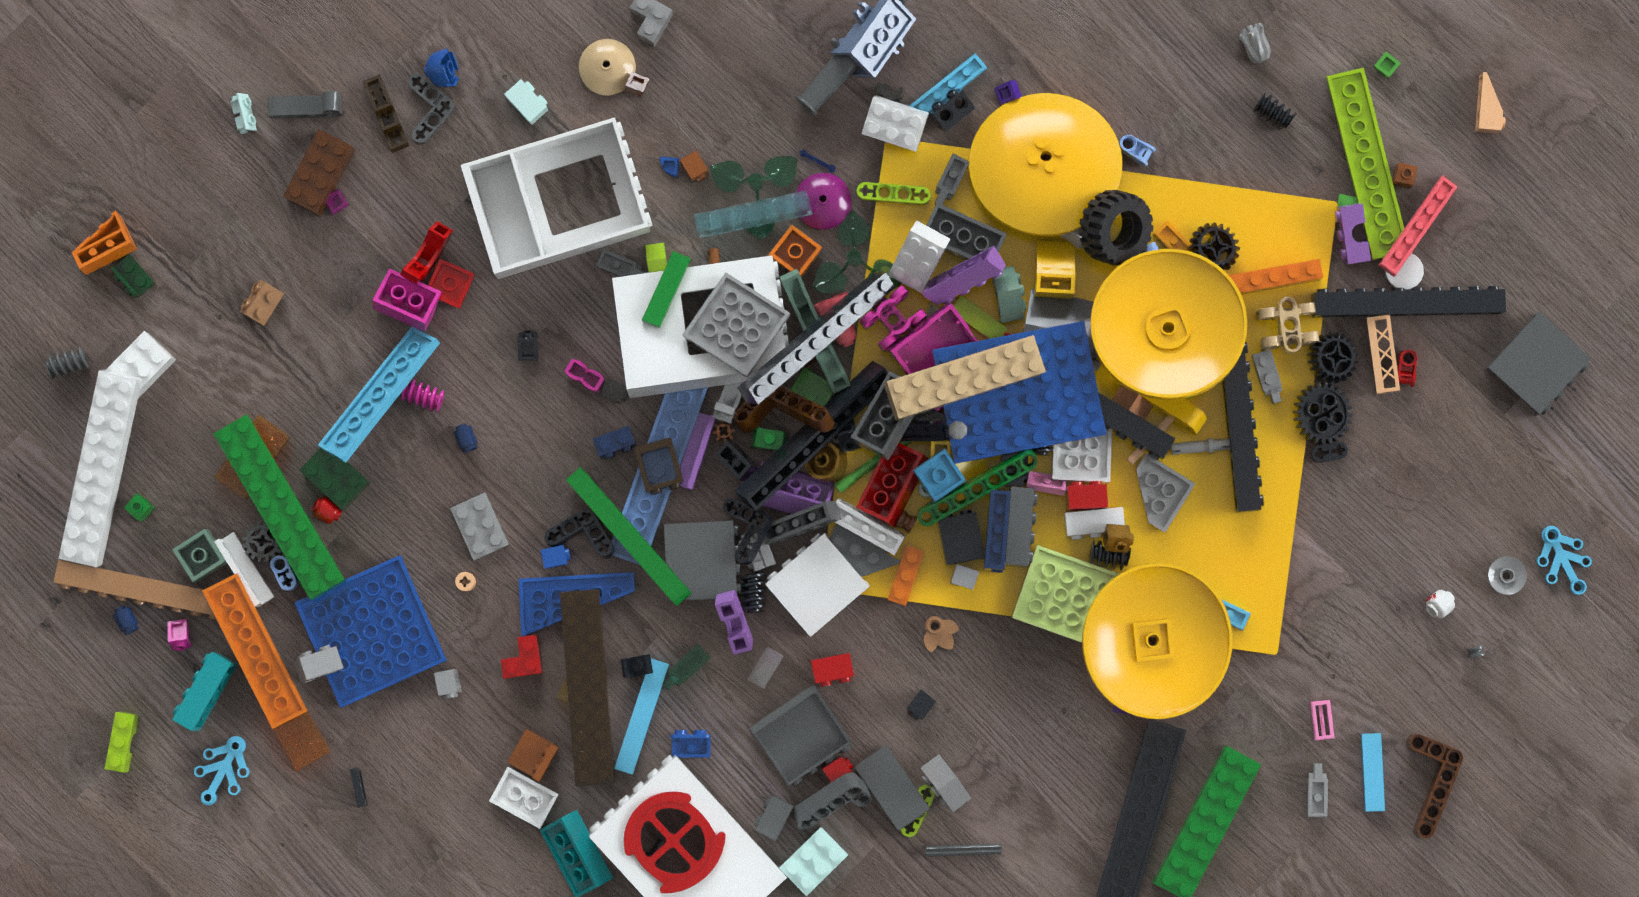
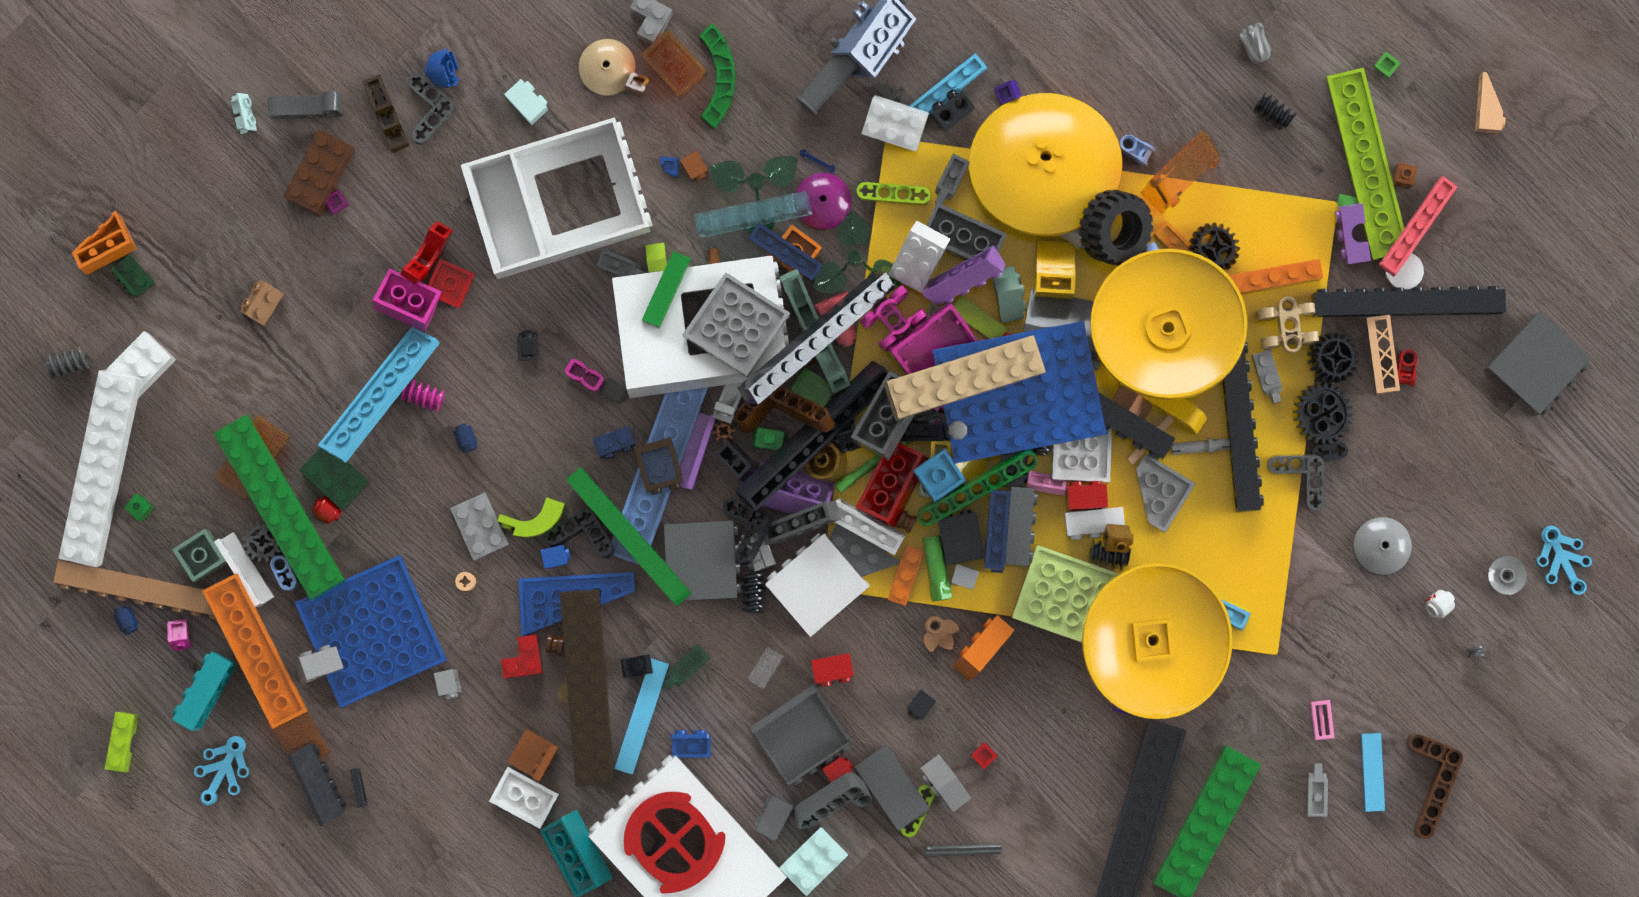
(316, 782): none -> black slope
(548, 518): none -> lime arch
(555, 644): none -> reddish brown wheel
(674, 64): none -> clear orange brick
(724, 76): none -> green tile
(737, 627): medium lavender arch -> none
(785, 252): none -> dark blue plate
(939, 583): none -> bright green piece
(983, 647): none -> orange wedge
(984, 755): none -> red plate
(1181, 172): none -> clear orange windscreen
(1305, 467): none -> dark grey beam
(1369, 547): none -> light grey dish

